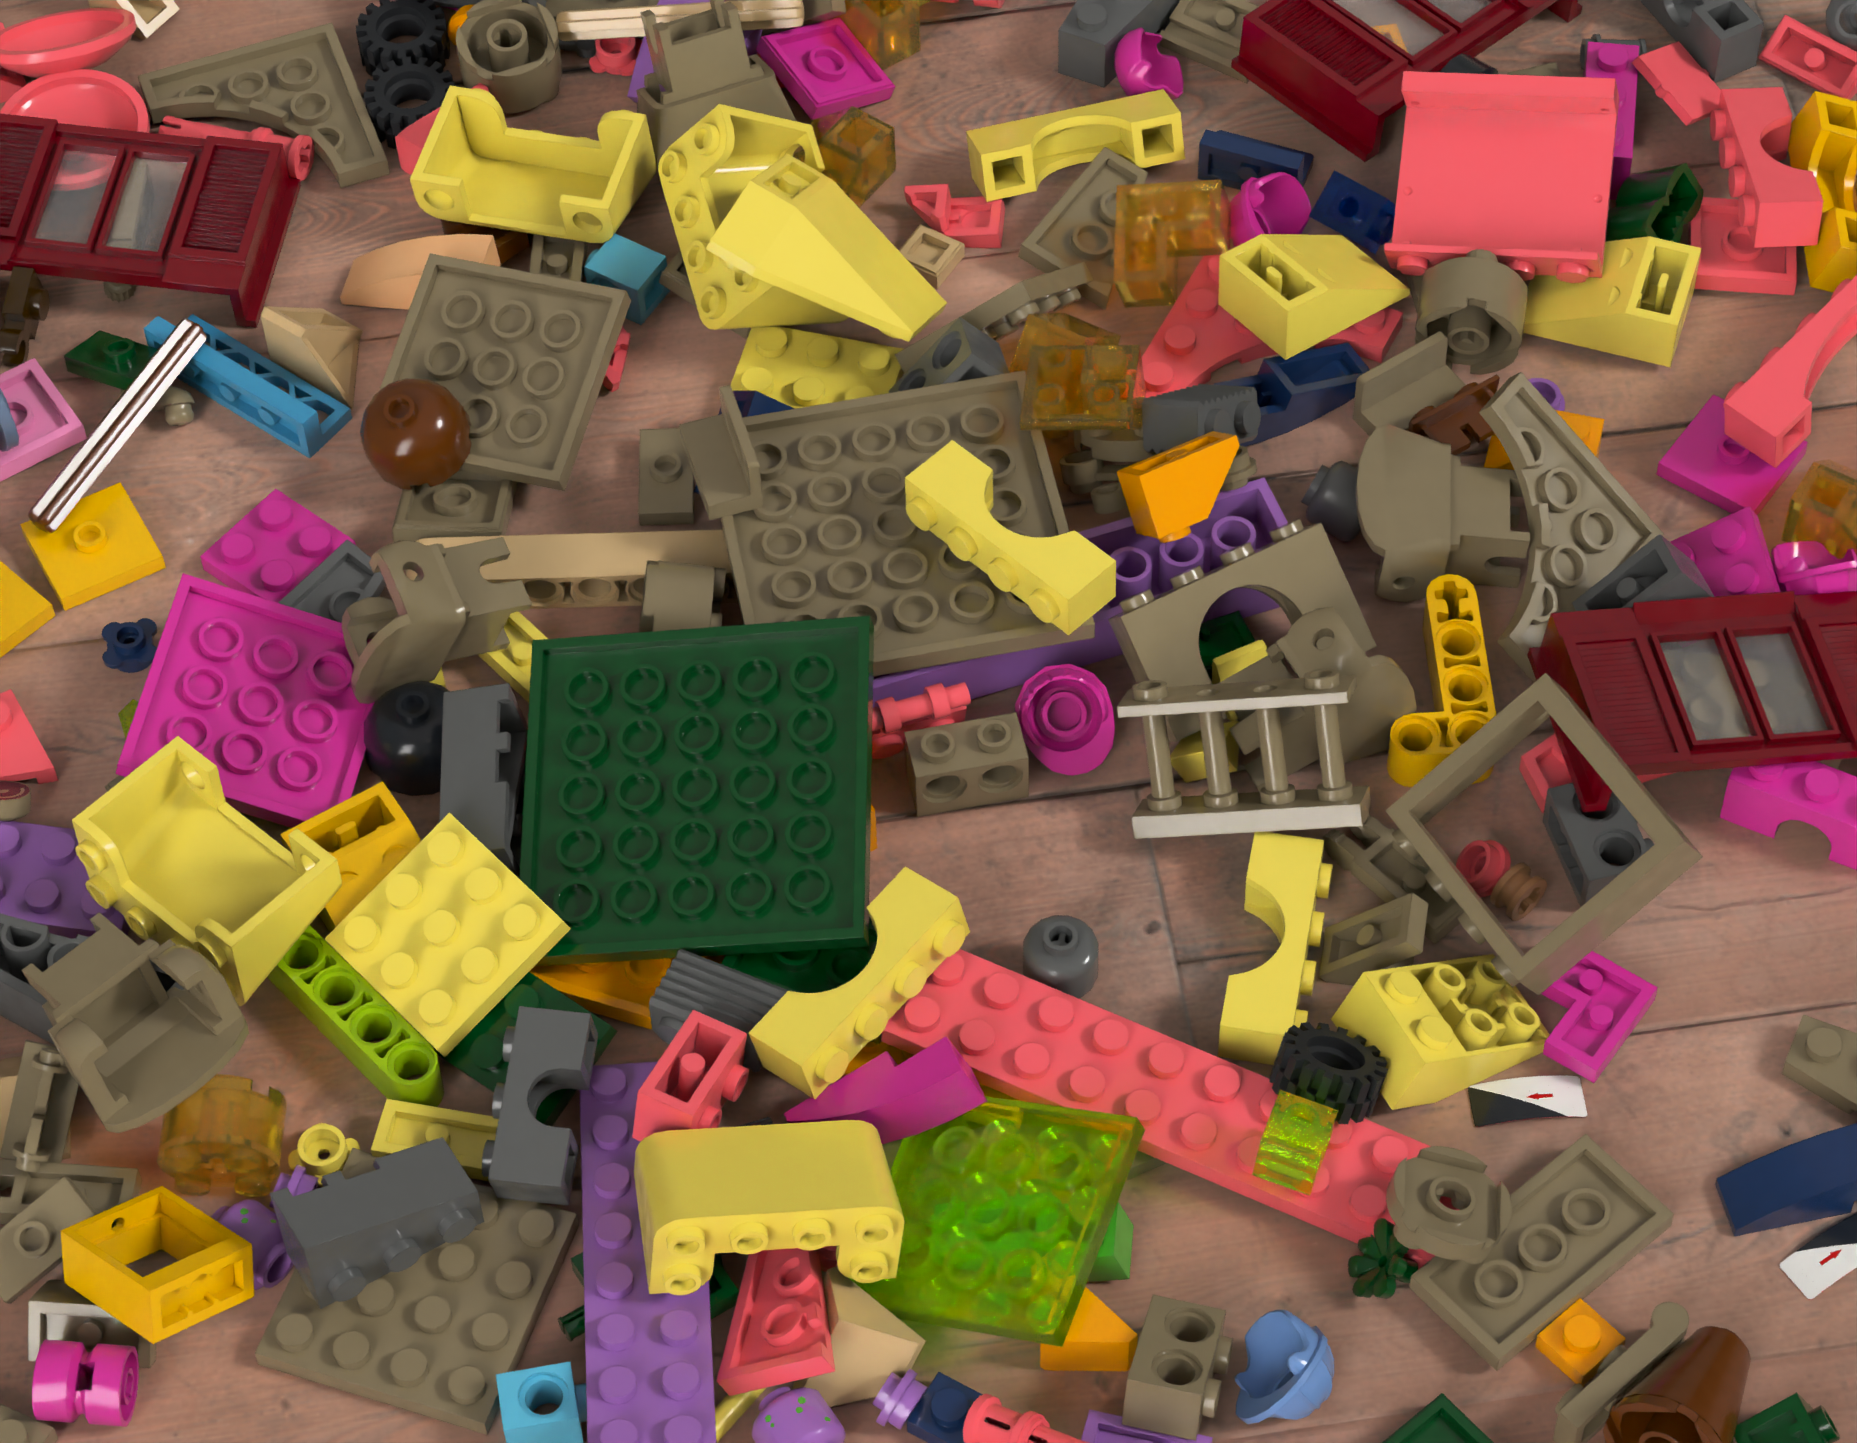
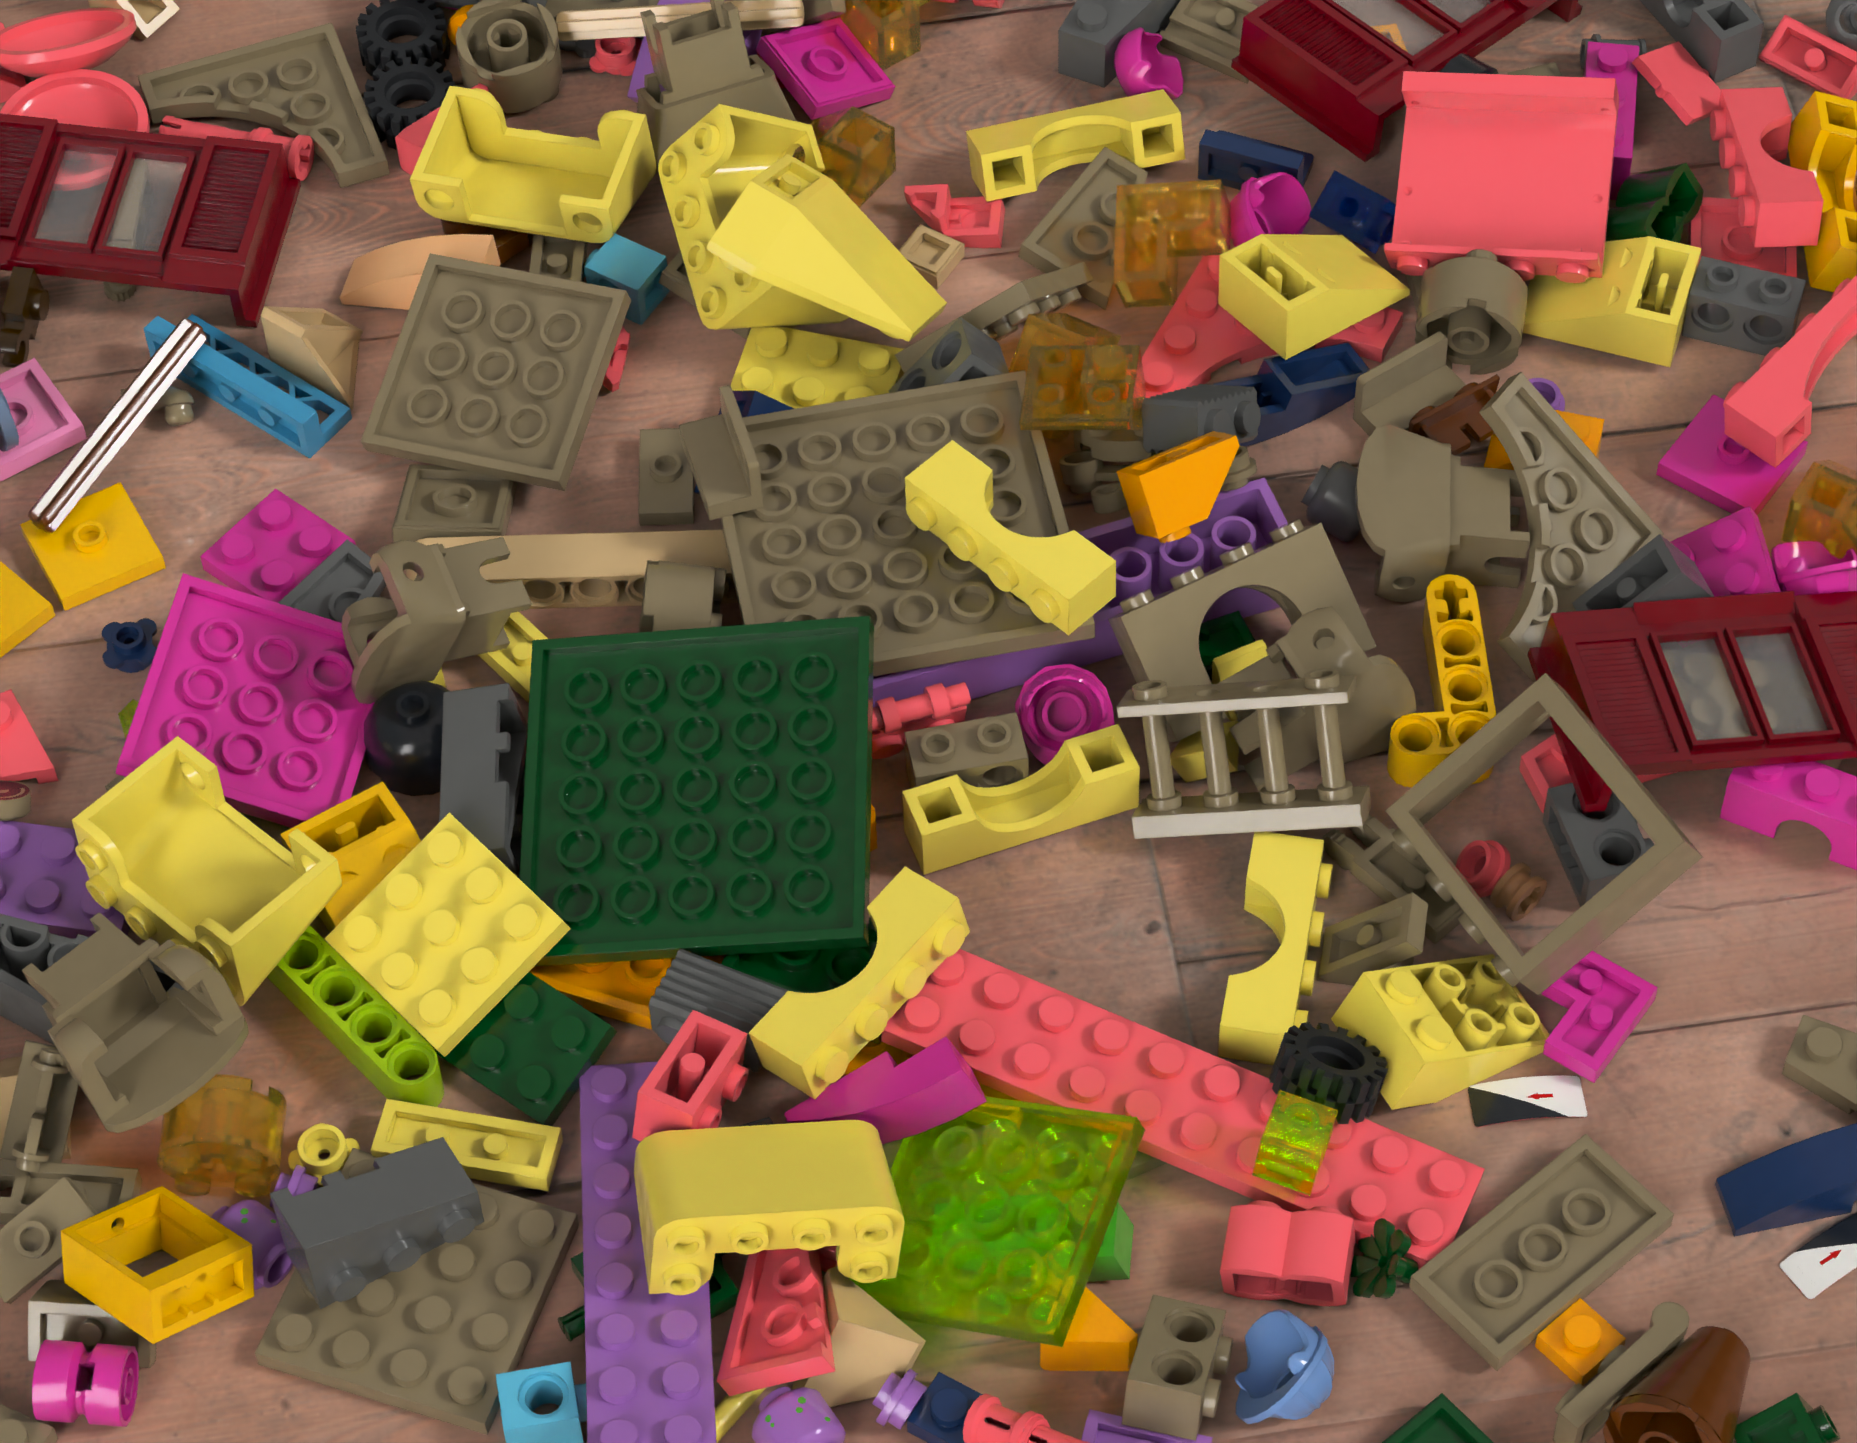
(109, 359): dark green plate -> none
(415, 433): reddish brown cylinder -> none
(544, 1054): dark grey arch -> none
(1062, 954): dark grey head -> none
(1081, 784): none -> light yellow arch
(1288, 1254): none -> coral brick
(1431, 1226): dark tan plate -> none
(1742, 306): none -> dark grey brick

